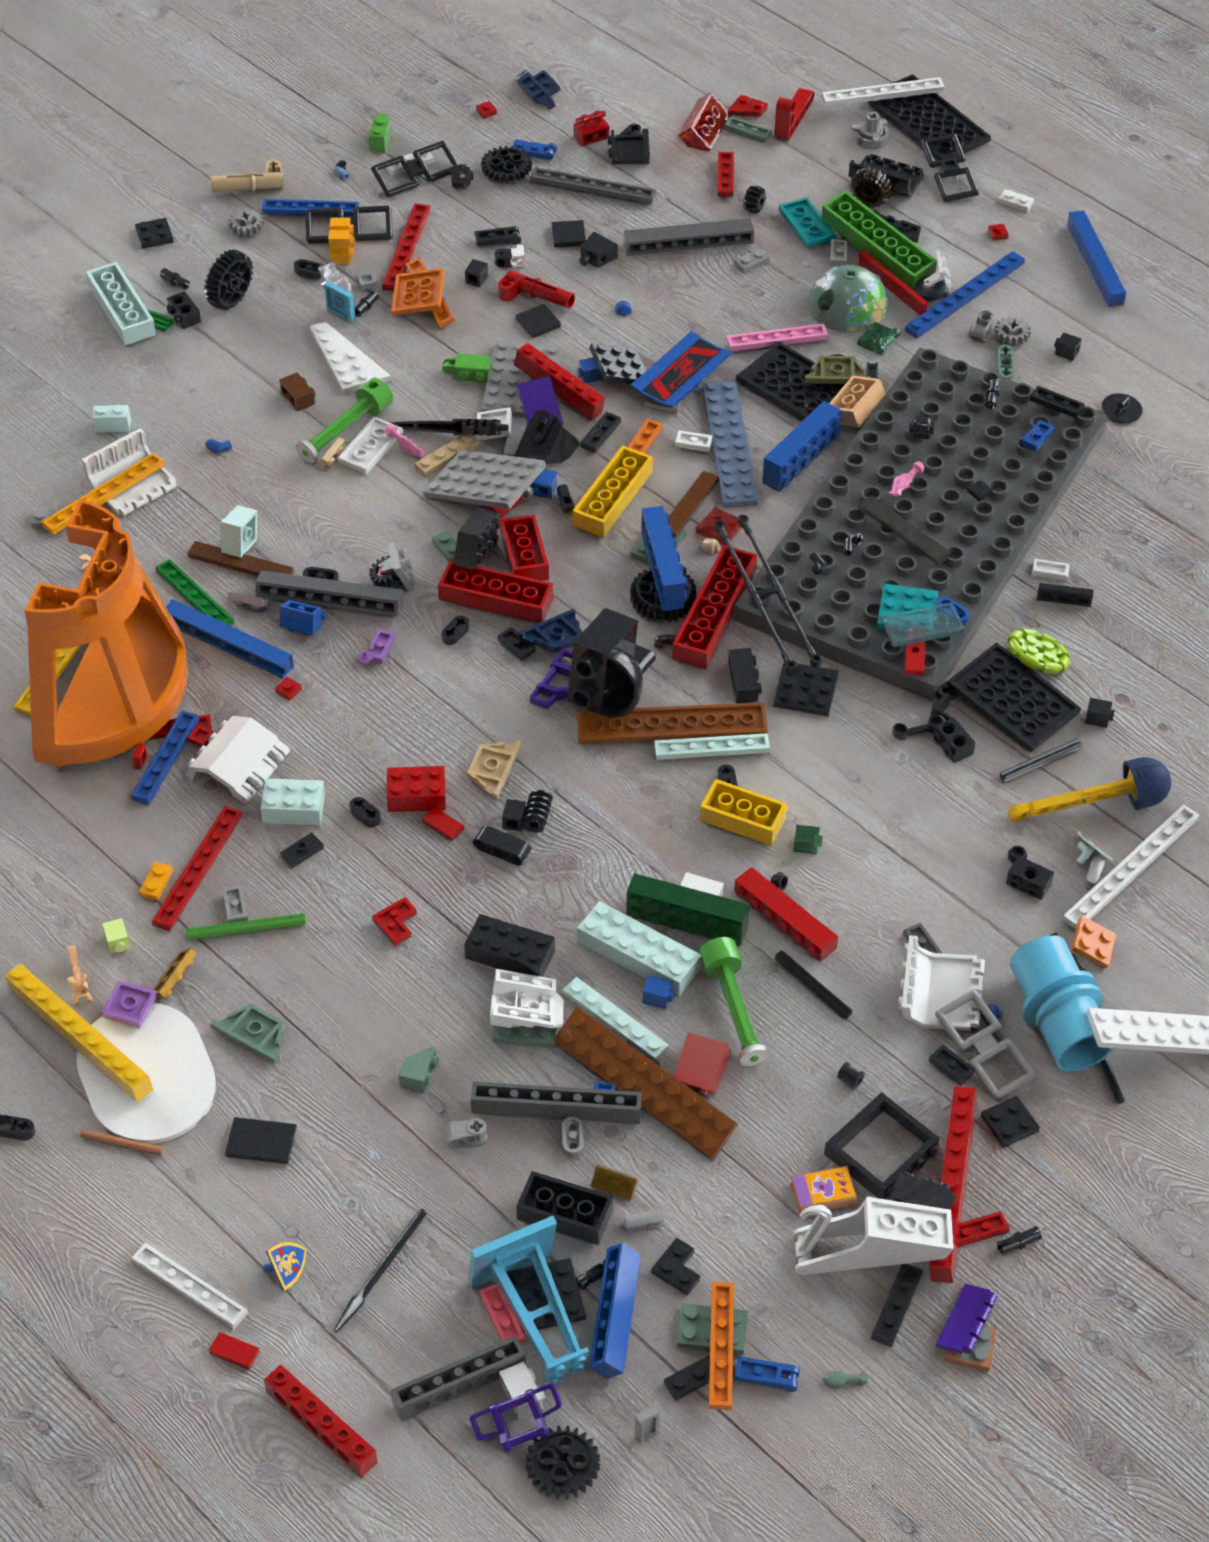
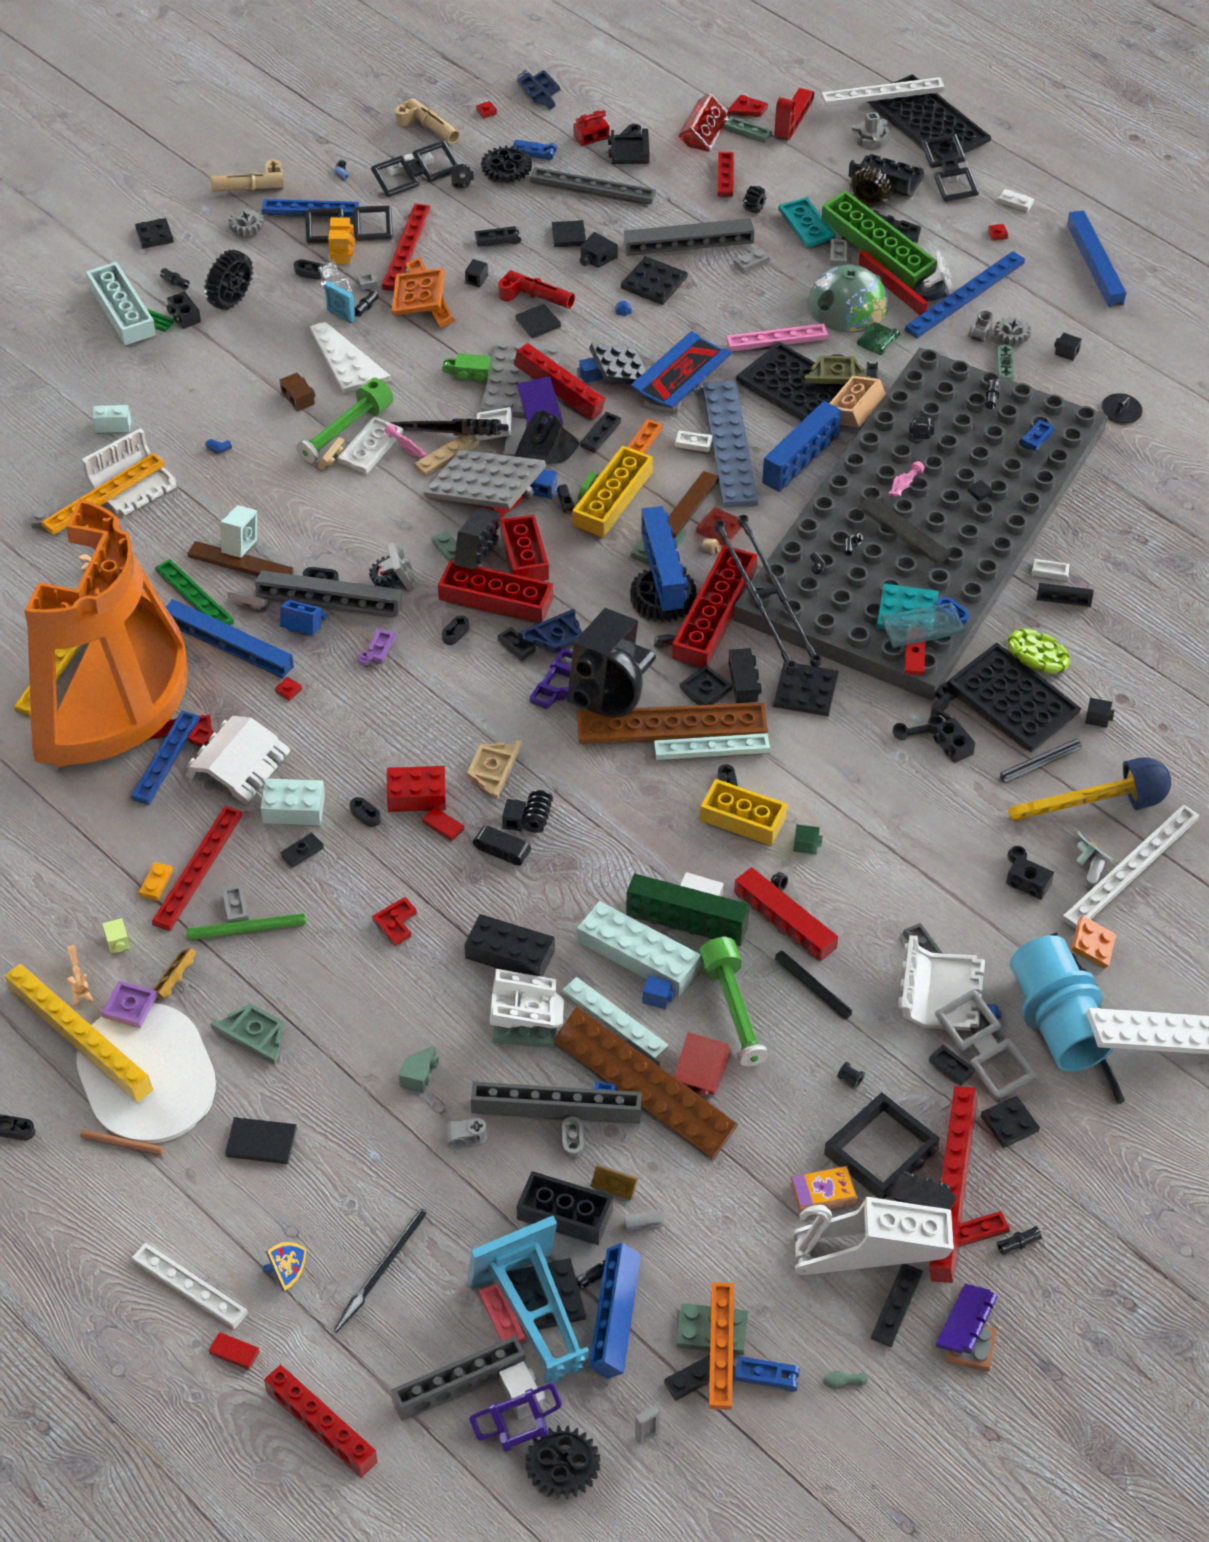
(139, 756): red tile -> none
(379, 133): bright green brick -> none
(429, 119): none -> tan piece
(510, 257): leg -> none
(587, 484): none -> bright green plate
(654, 280): none -> black plate
(672, 1269): black plate -> none
(706, 686): none -> black plate
(1057, 402): black plate -> none

